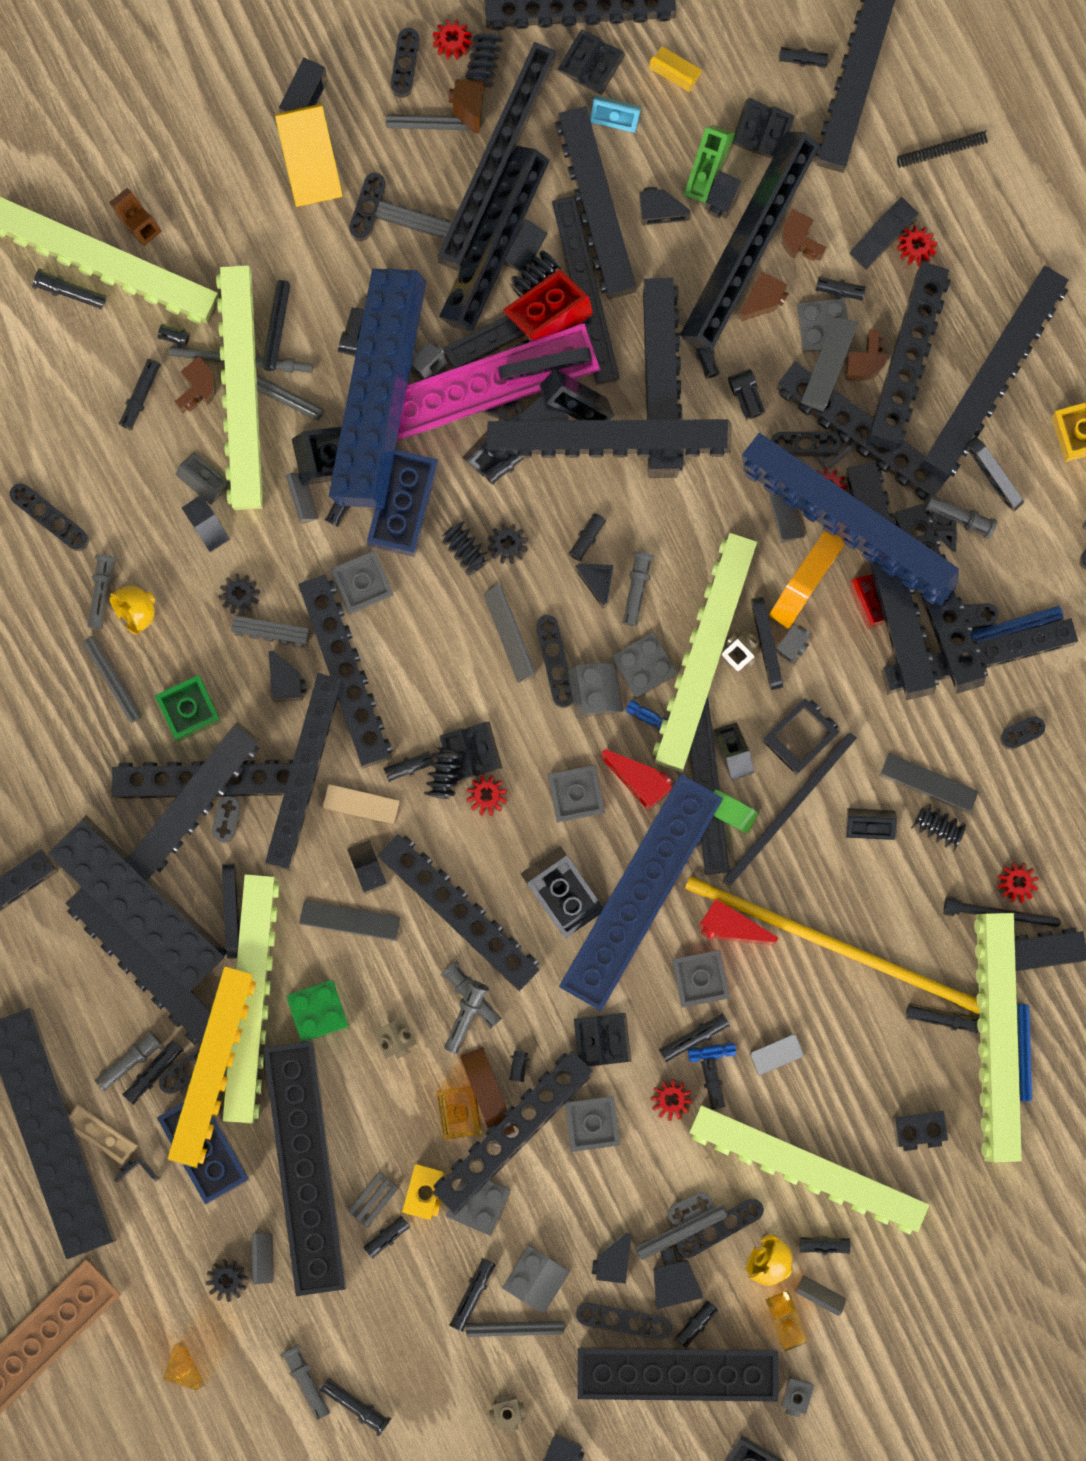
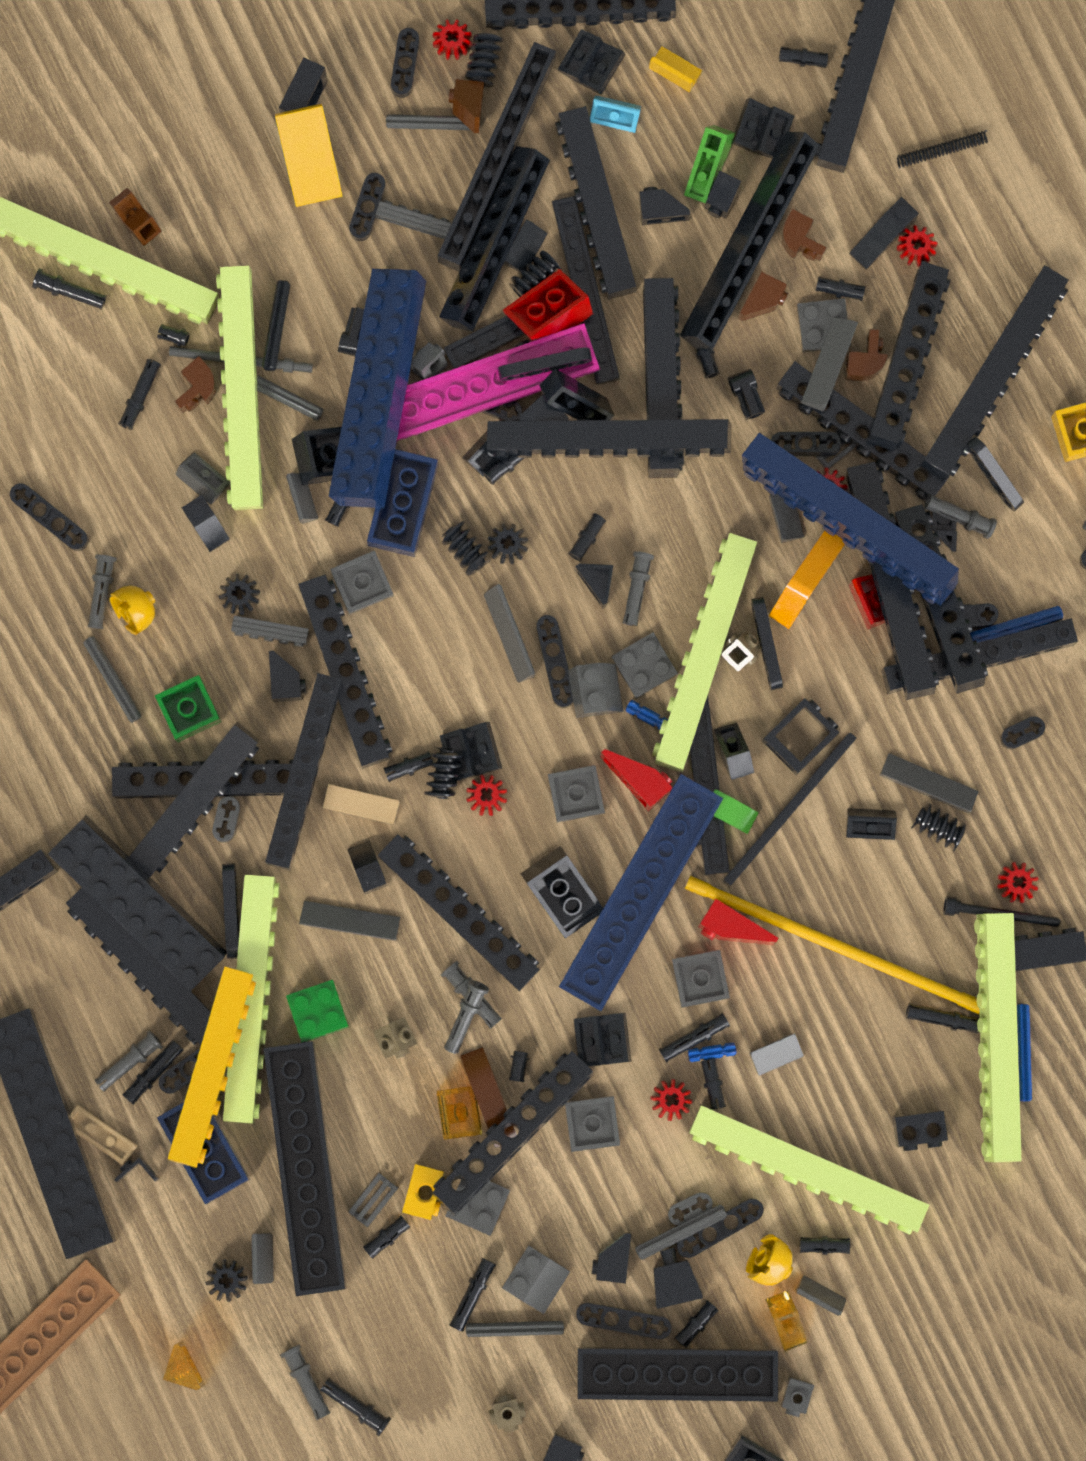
(793, 644): dark grey brick -> none

